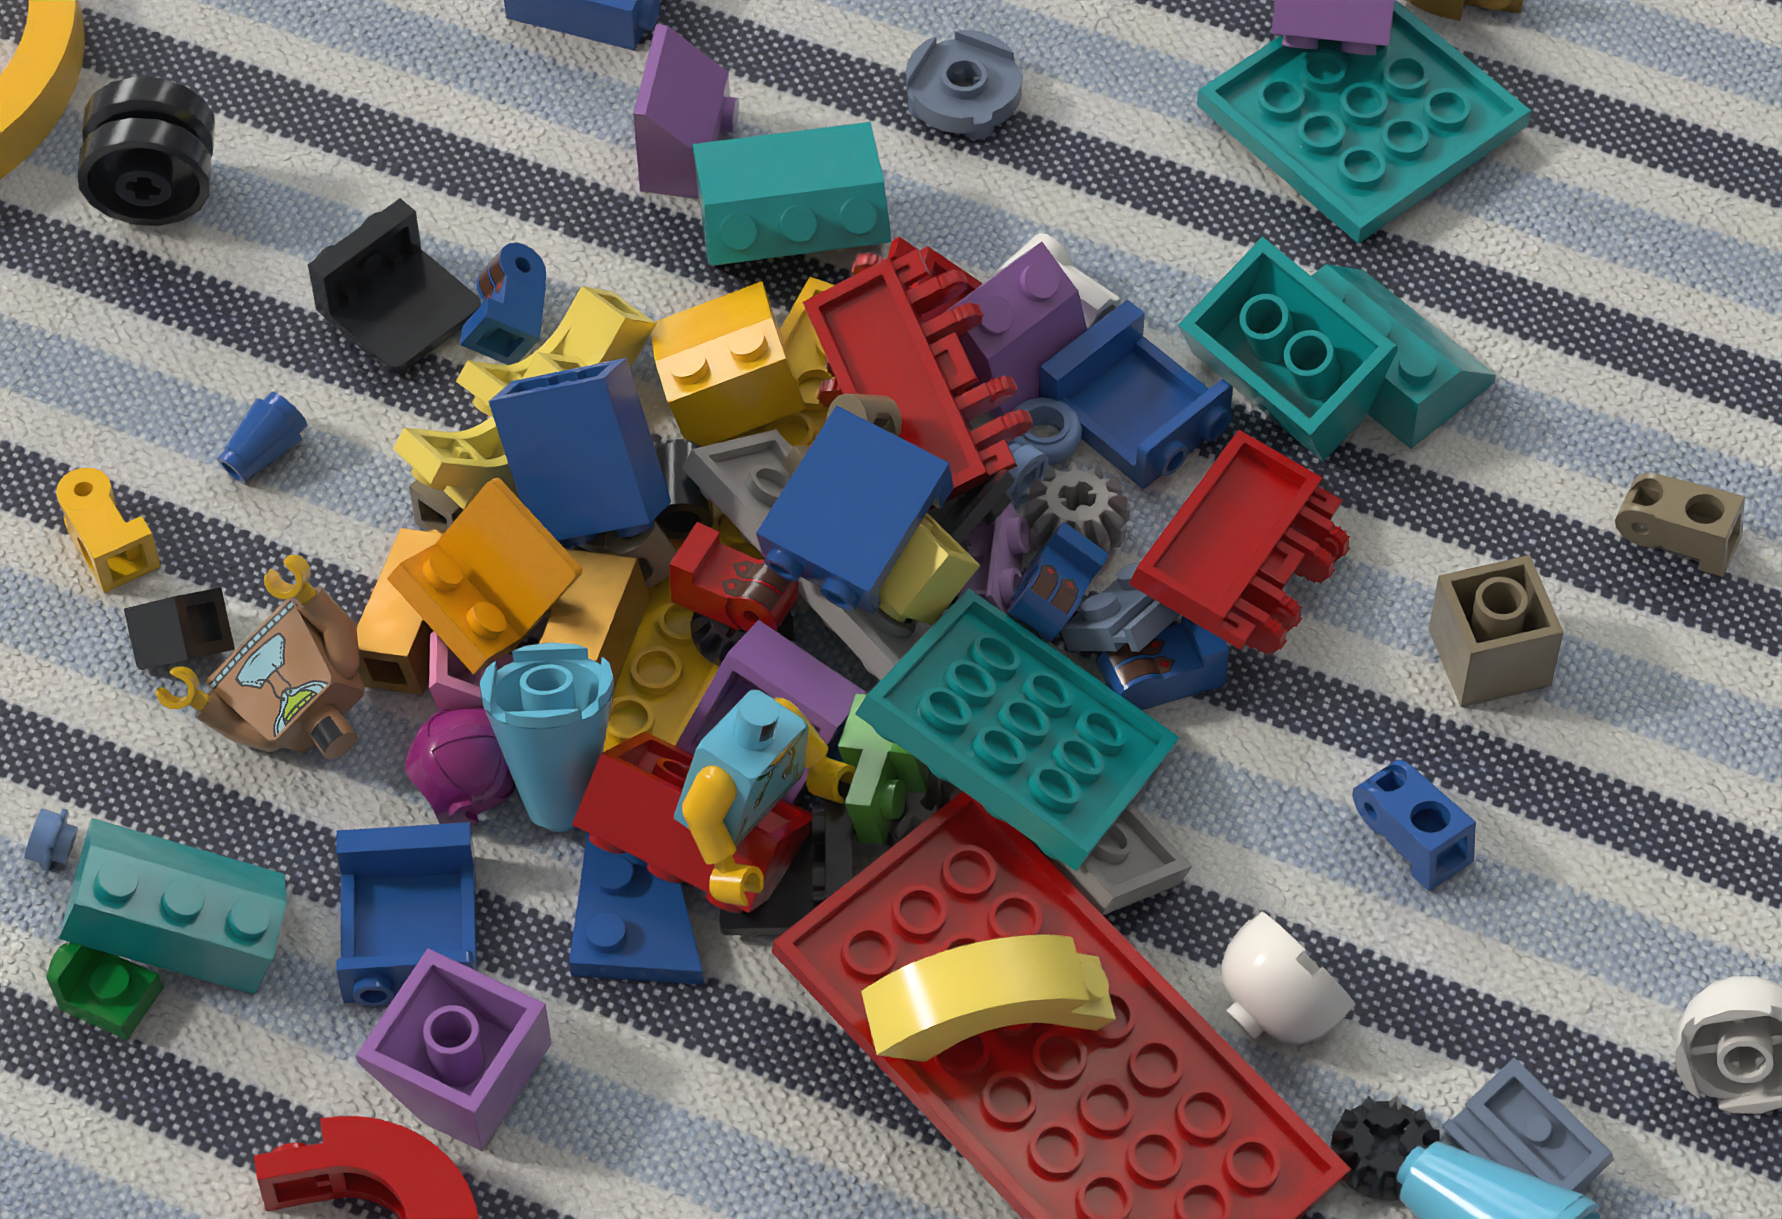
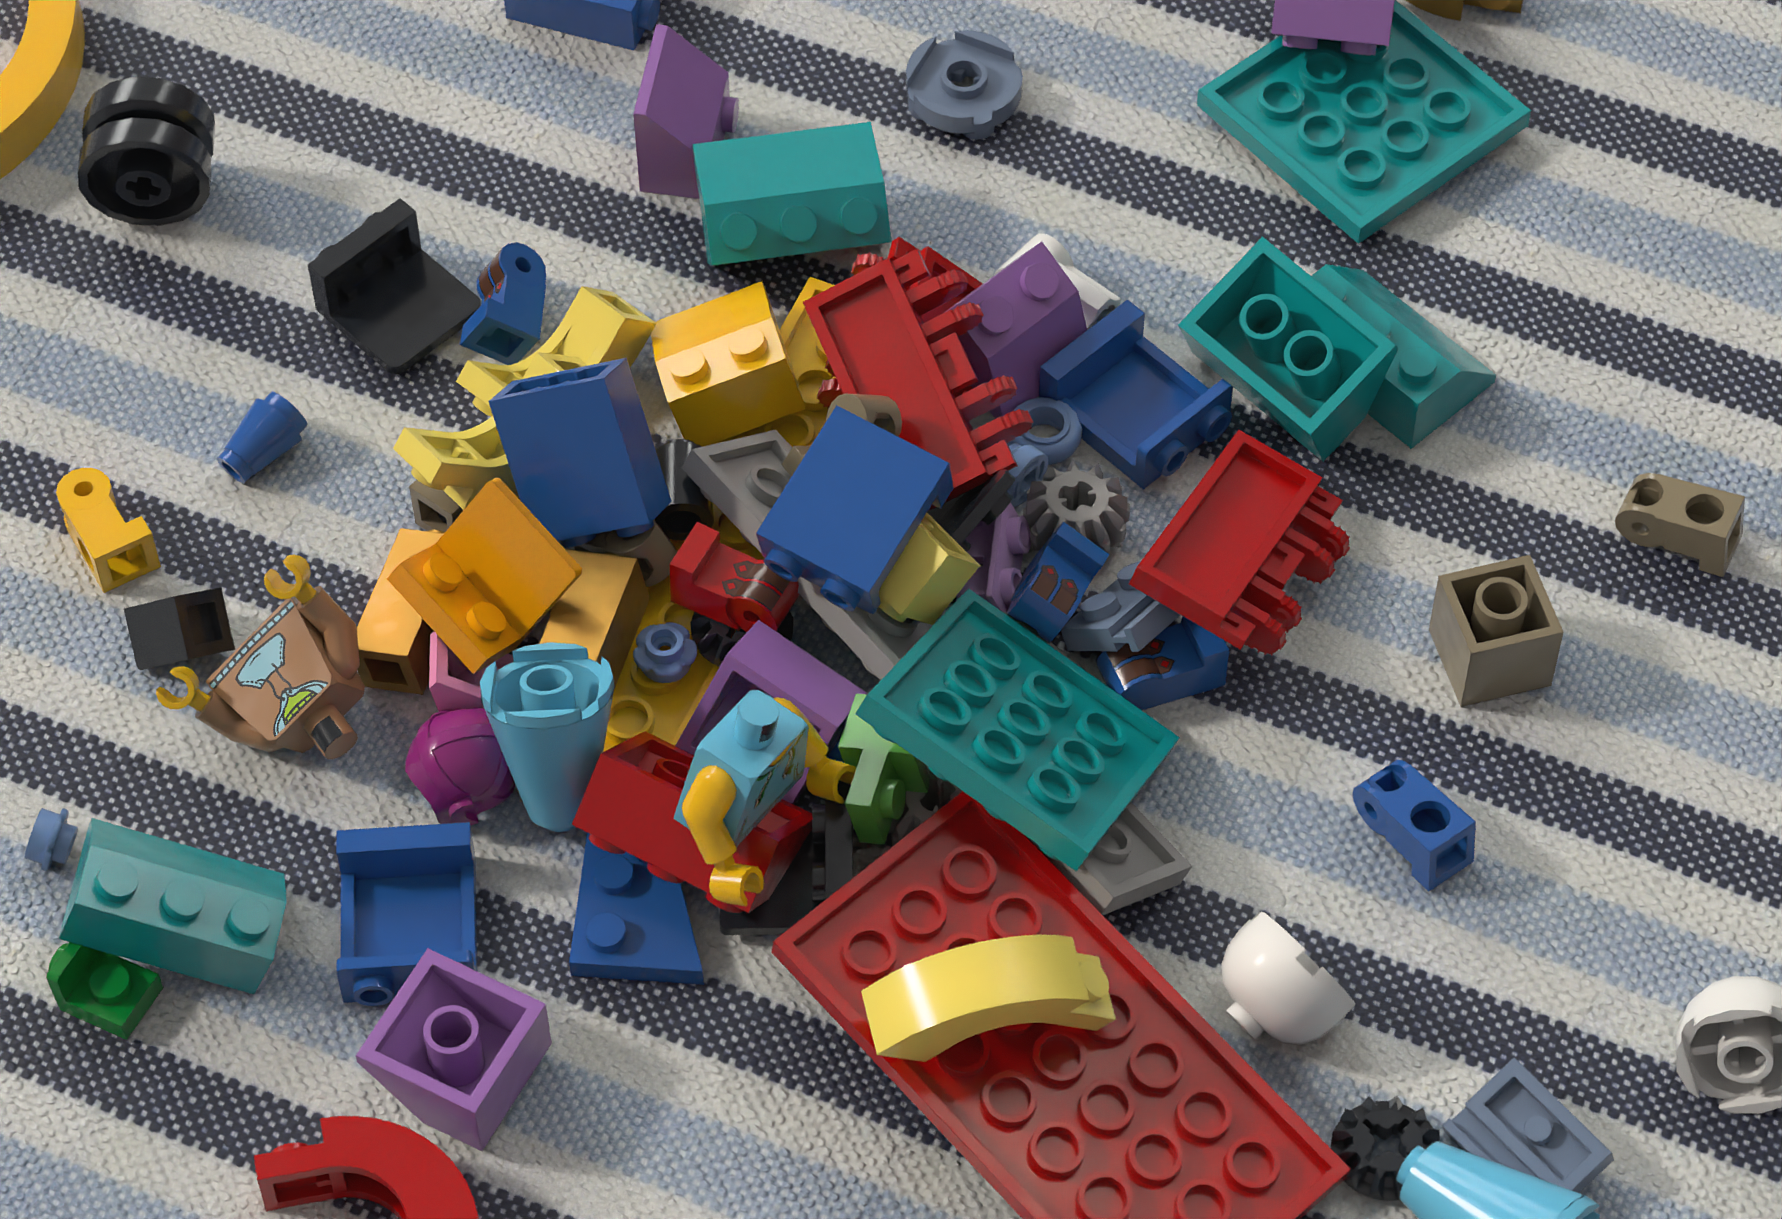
(669, 664): none -> medium blue plate

